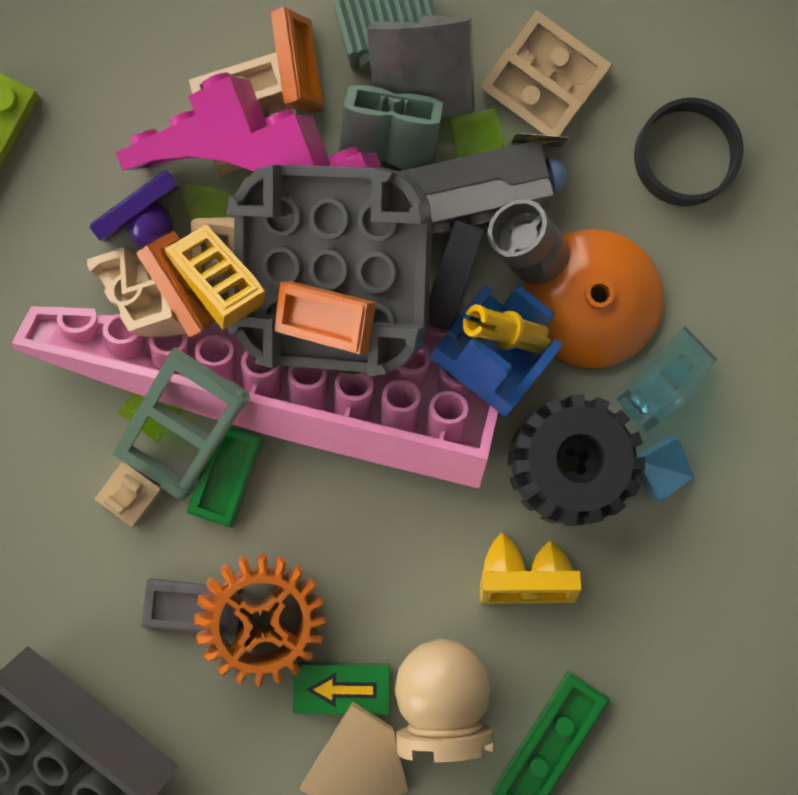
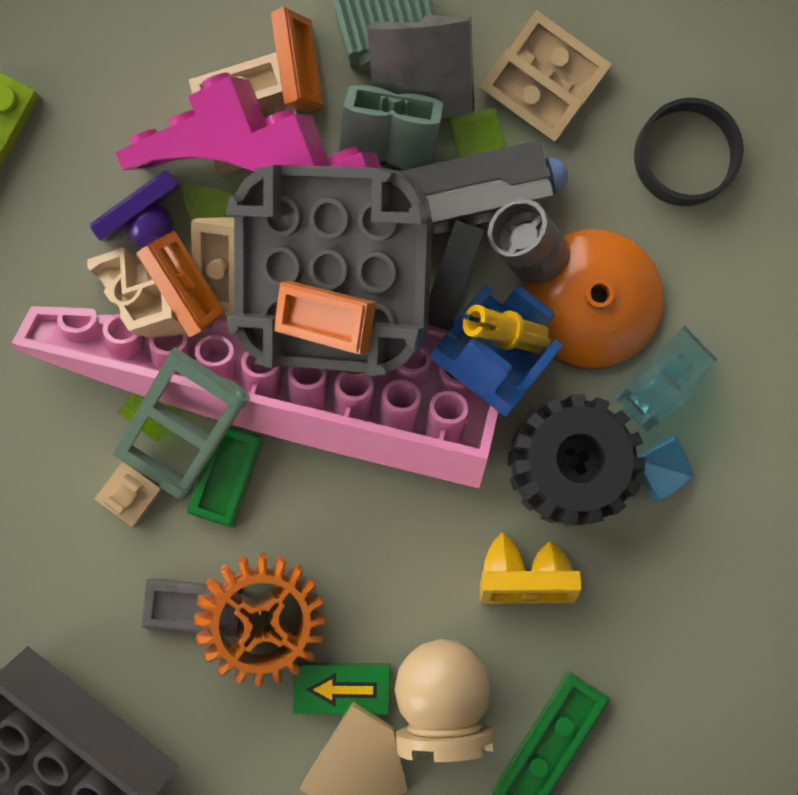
(234, 308): yellow slope -> none
(546, 140): black sticker -> none

